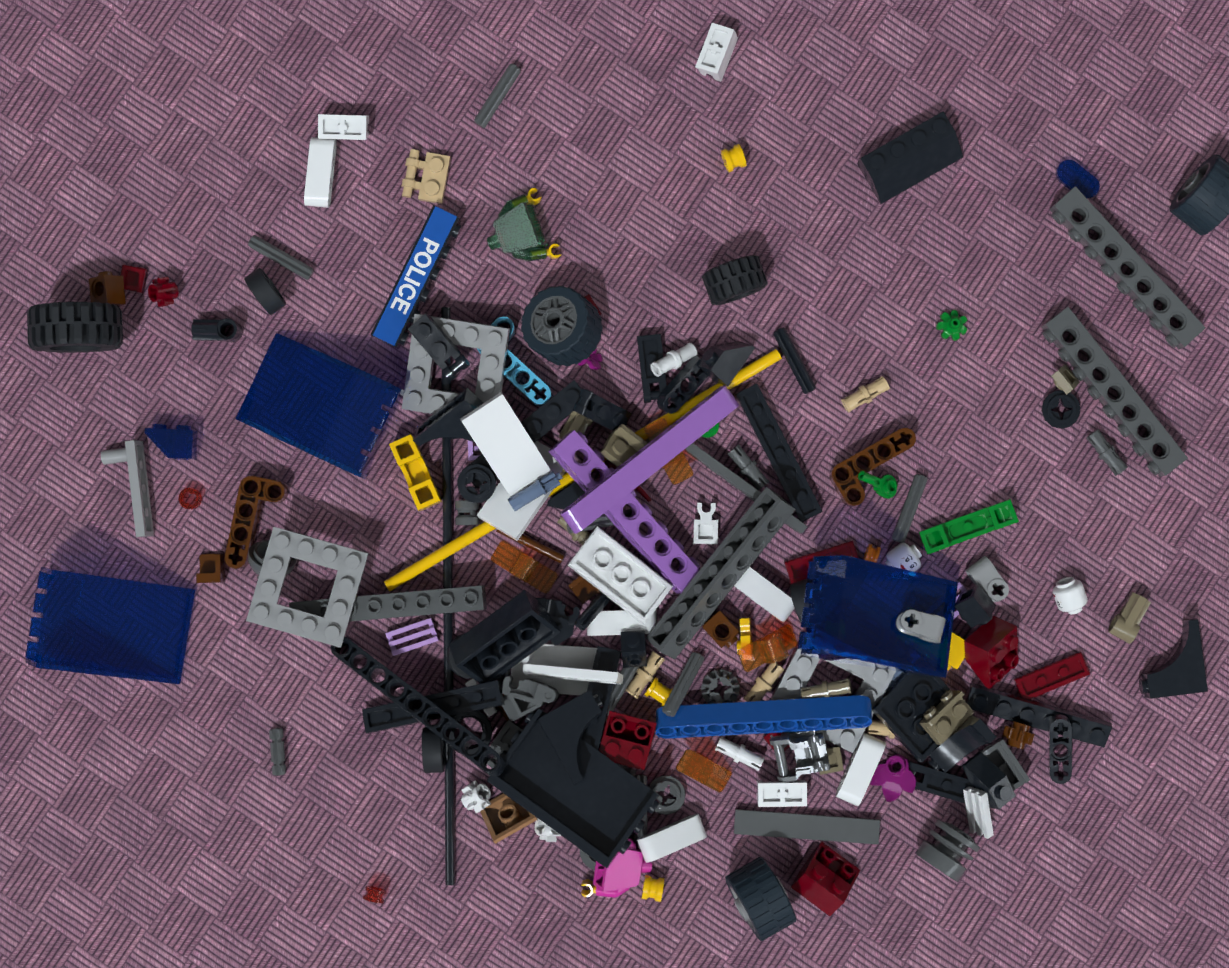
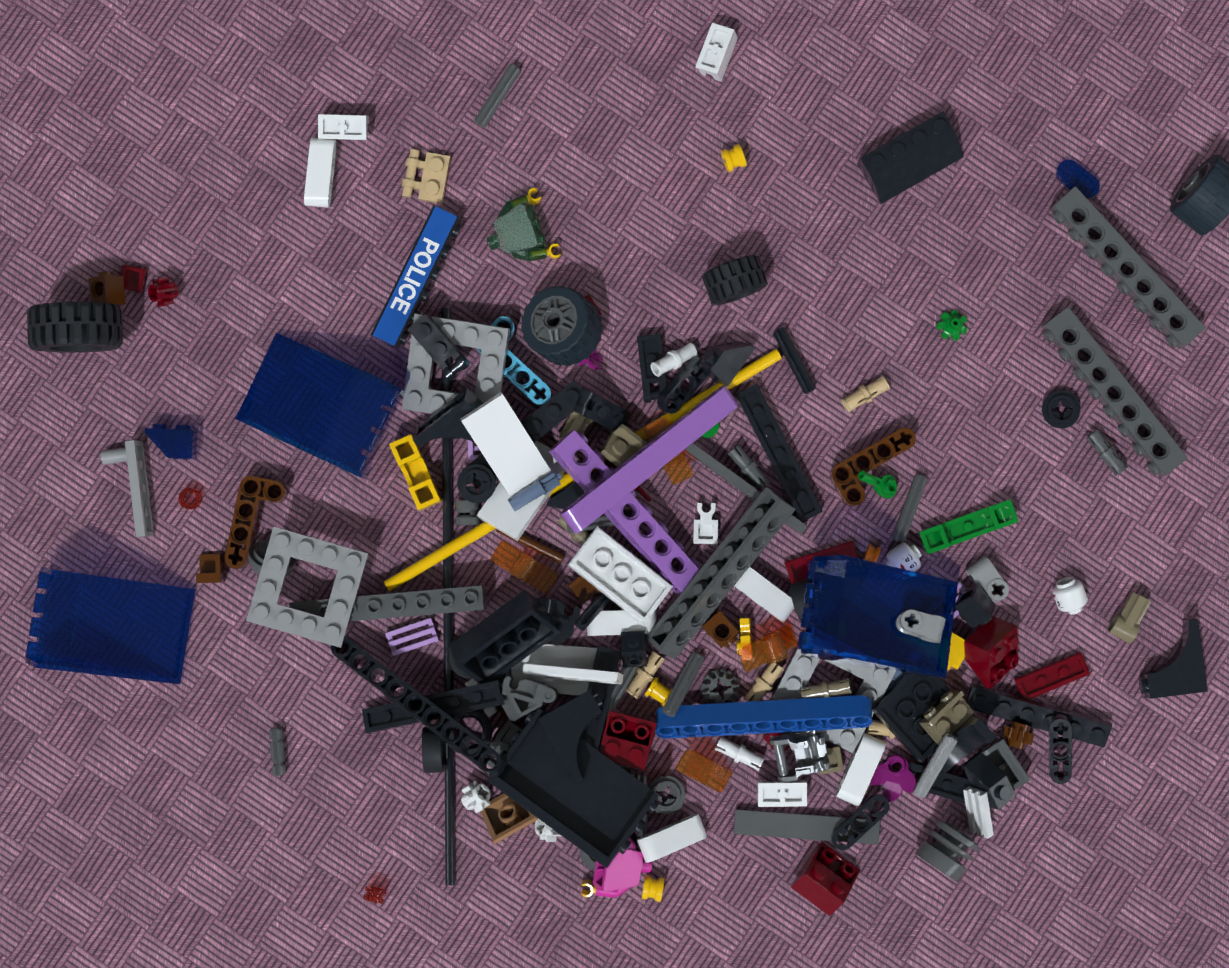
(215, 330): black piece -> none
(265, 291): black tyre -> none
(280, 257): dark grey axle -> none
(760, 898): black wheel -> none
(870, 823): none -> black beam
(935, 765): none -> light grey axle
(1065, 379): dark tan plate -> none

